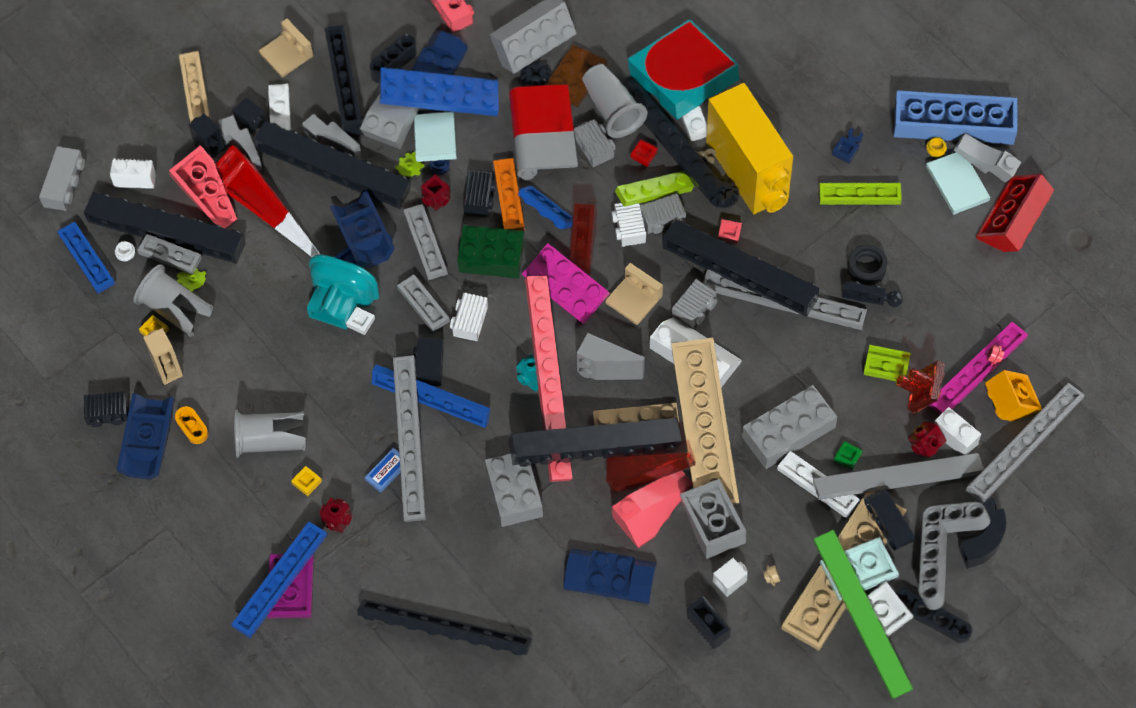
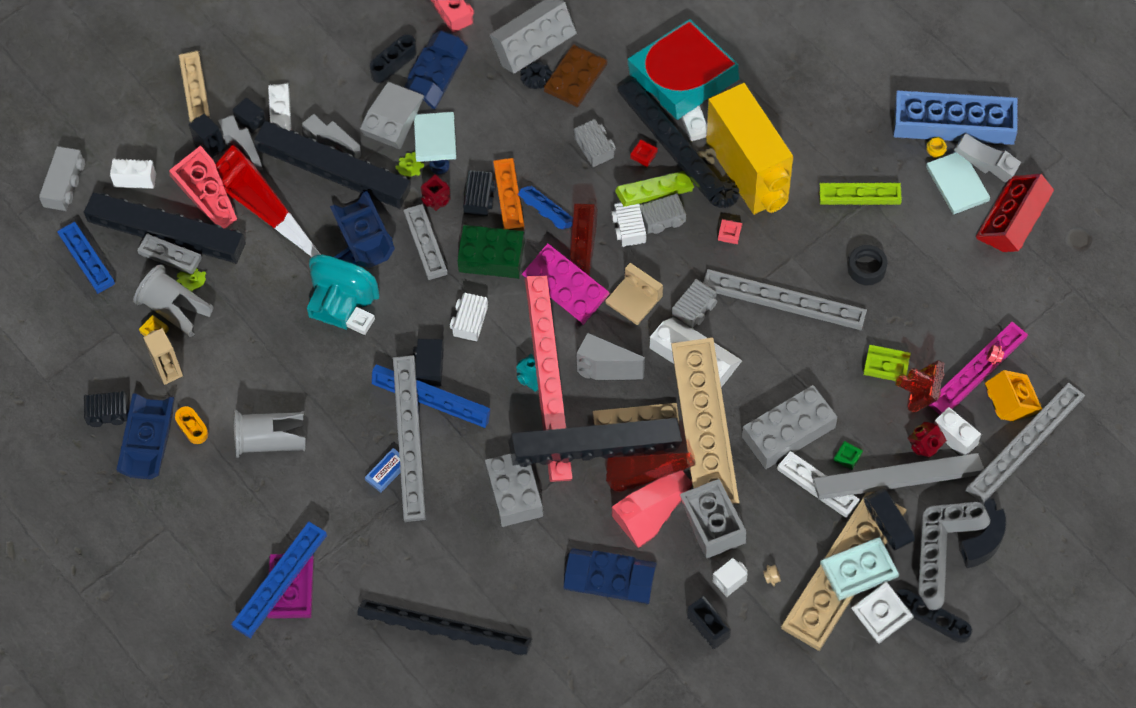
(124, 251): white plate -> none
(287, 50): tan bracket -> none
(306, 481): yellow plate -> none
(336, 515): dark red brick -> none
(343, 80): black brick -> none
(423, 303): light grey plate -> none
(439, 91): blue plate -> none
(542, 129): door -> none
(614, 102): light grey piece -> none
(741, 267): black brick -> none
(847, 147): dark blue plate -> none
(862, 614): bright green tile -> none
(871, 294): black plate -> none

